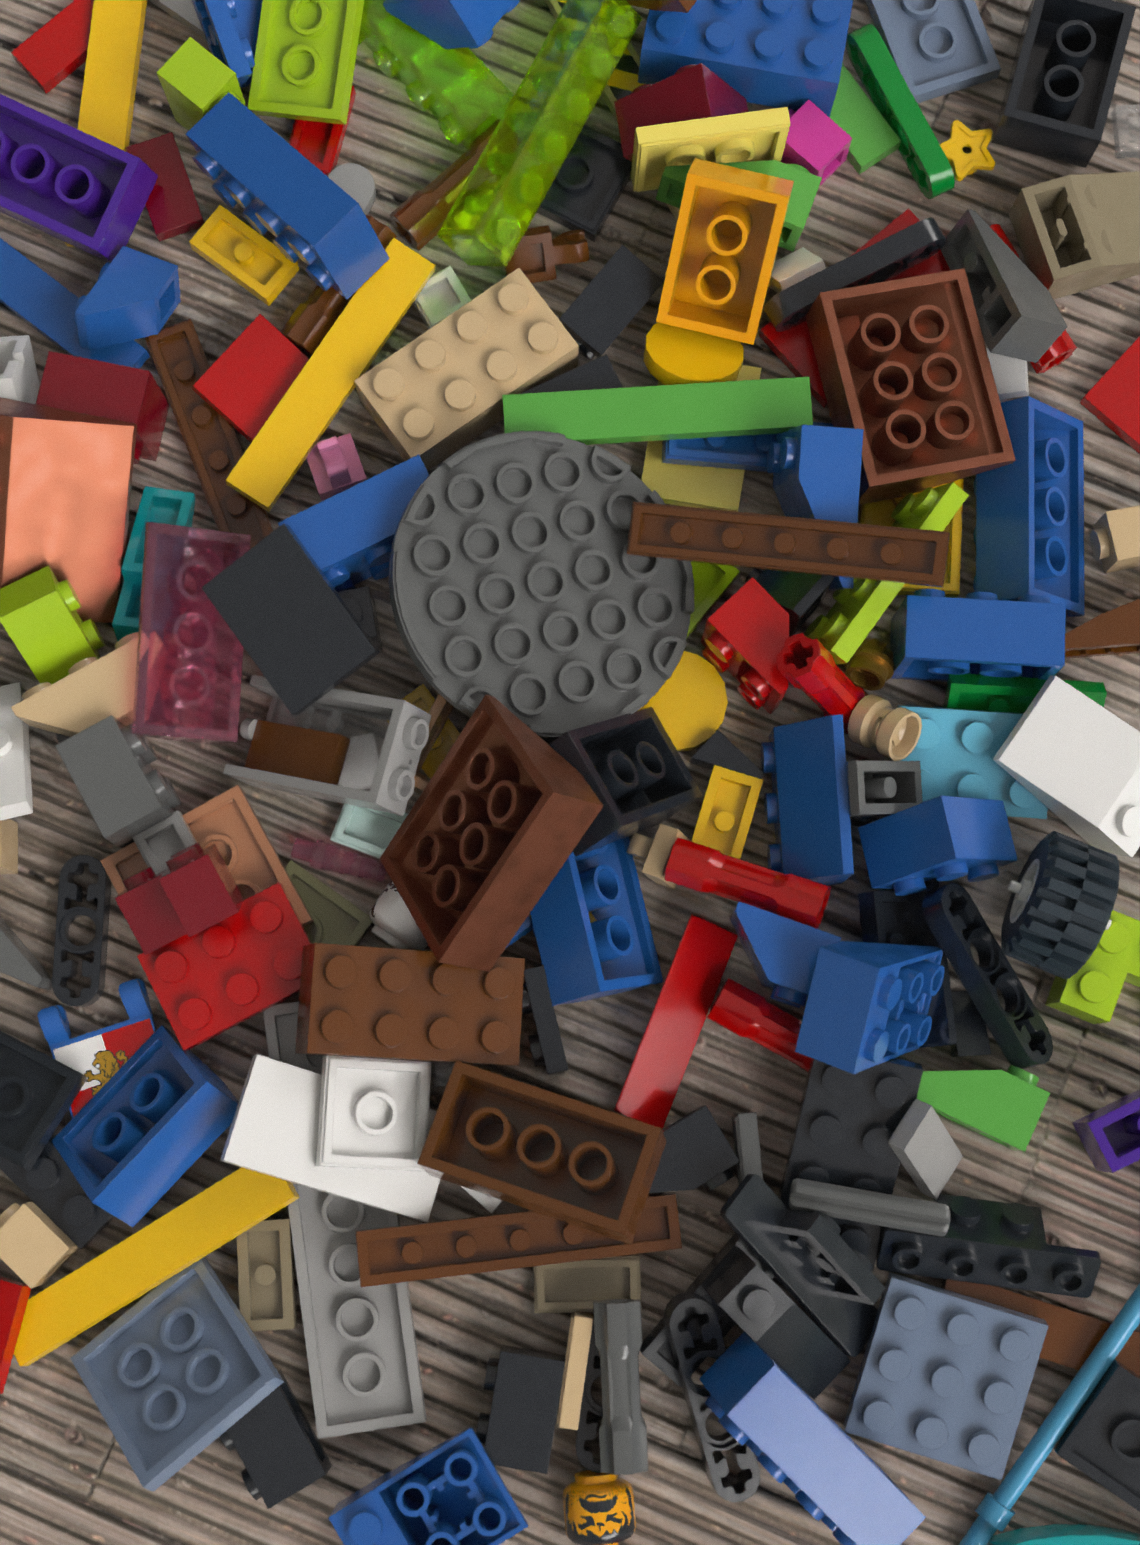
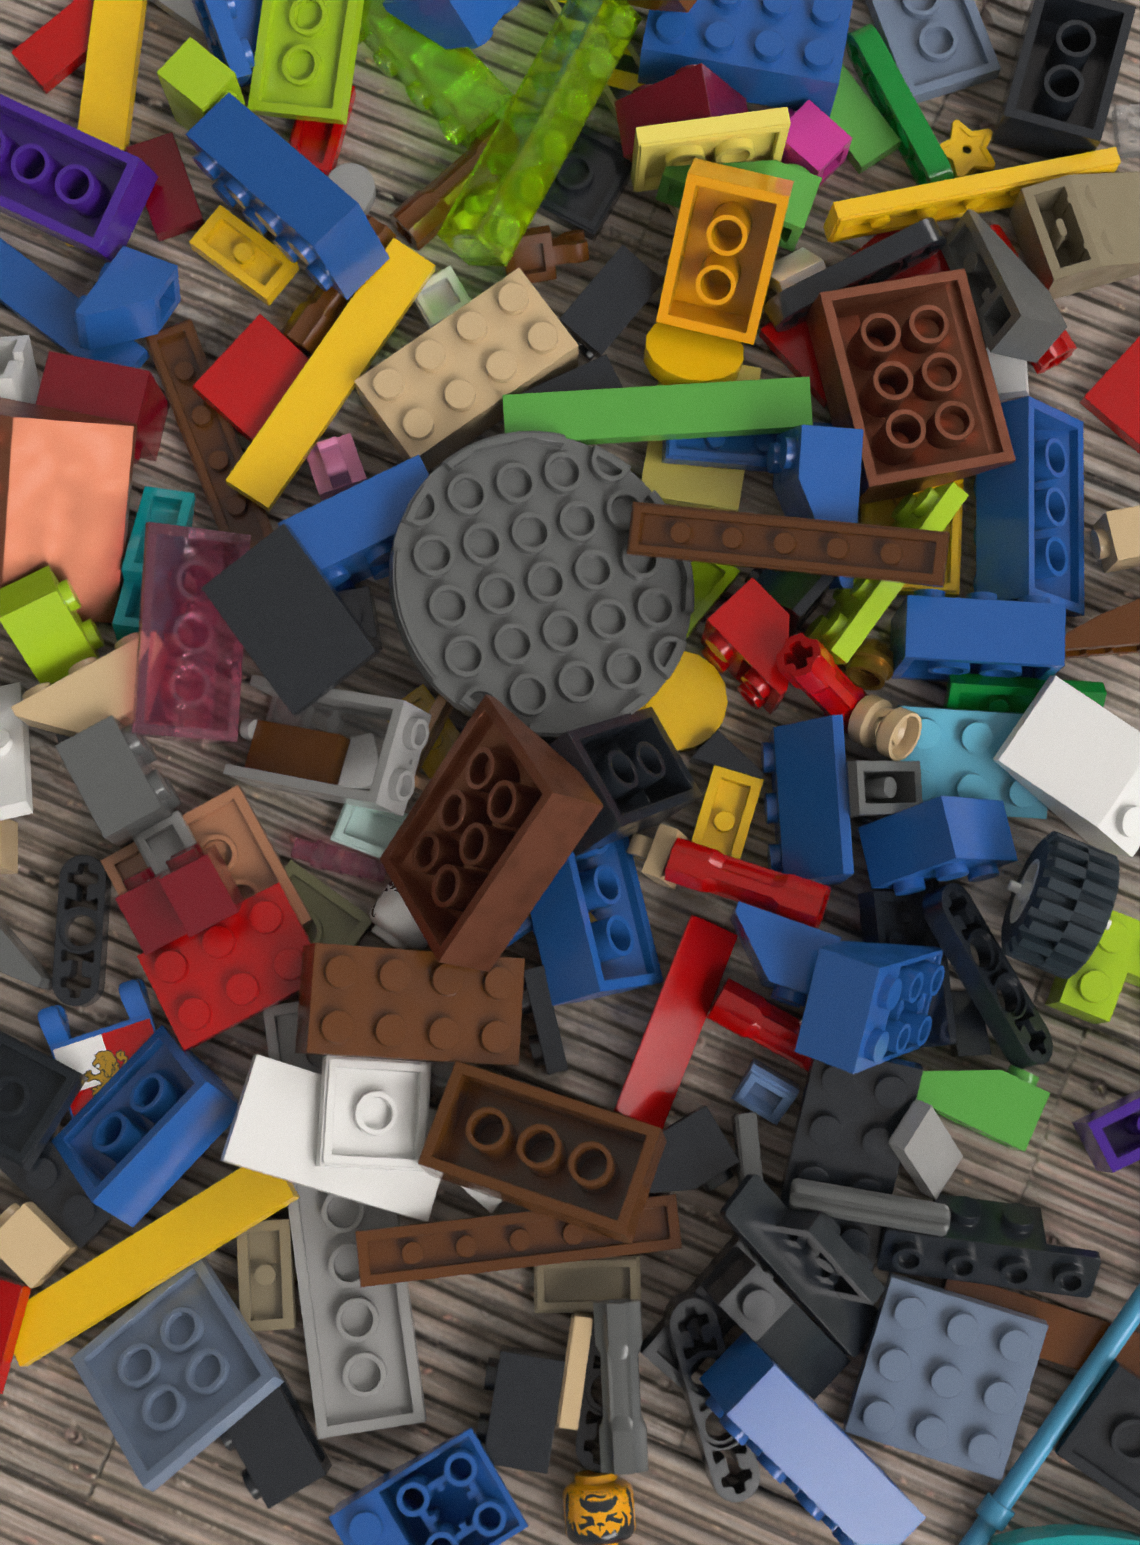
(765, 1091): none -> medium blue slope
(954, 196): none -> yellow tile

